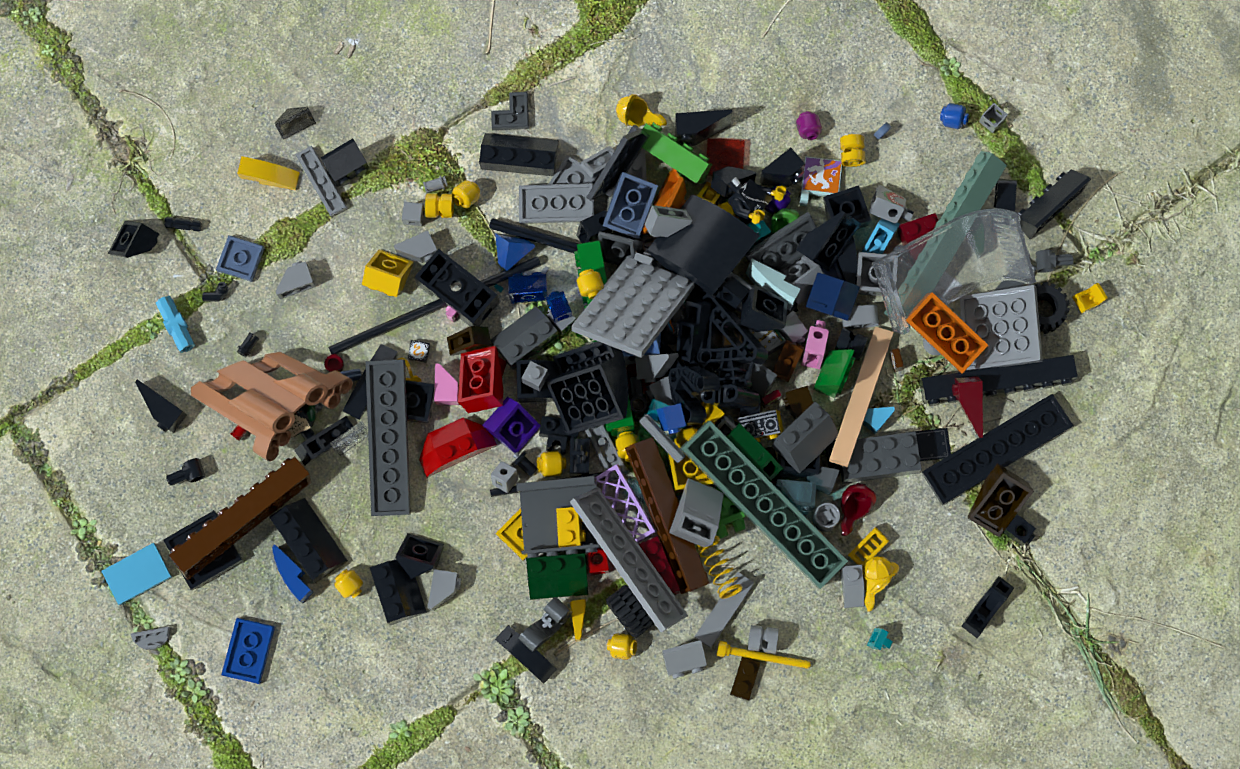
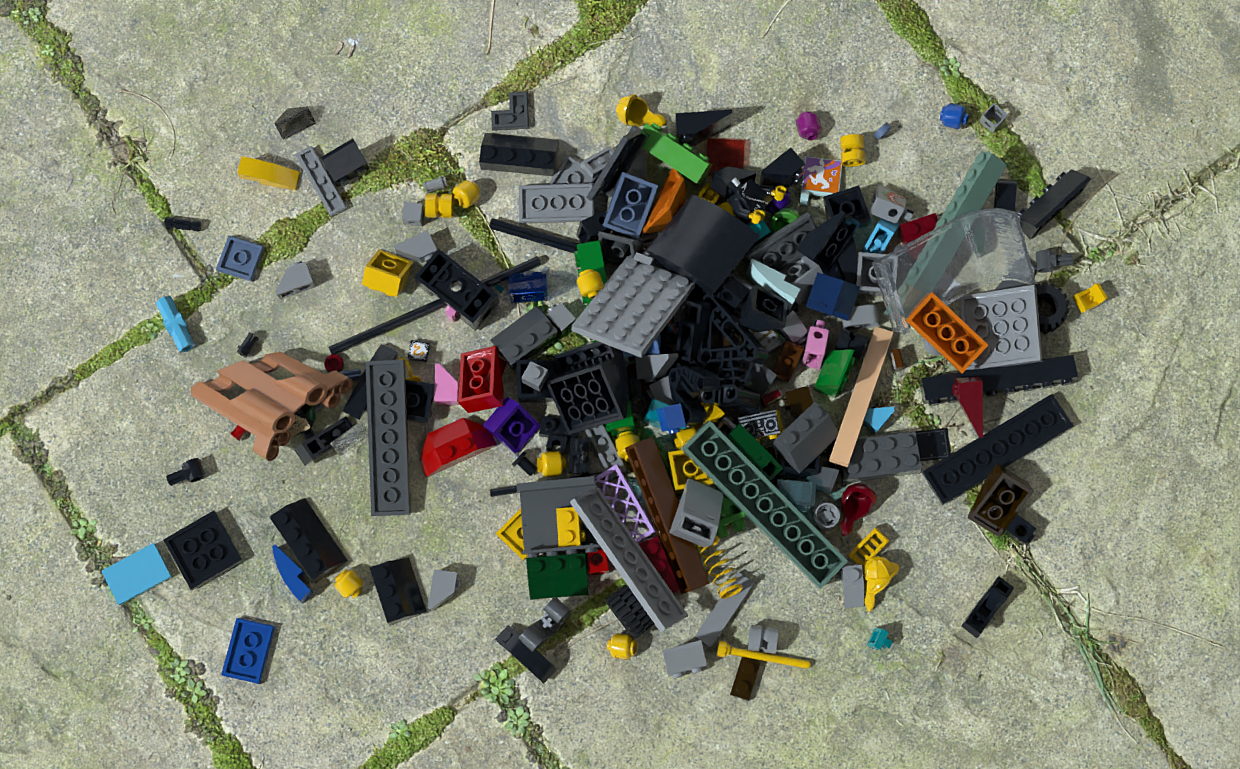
(133, 240): black slope -> none
(151, 639): light grey tile -> none
(163, 411): black slope -> none
(217, 295): black arm -> none
(240, 518): reddish brown brick -> none
(419, 555): black slope -> none
(468, 340): dark brown slope -> none
(507, 480): light grey piece -> none
(511, 250): blue slope -> none
(558, 306): clear blue brick -> none
(578, 613): yellow slope -> none
(662, 438): light grey axle -> none
(666, 221): light grey slope -> none

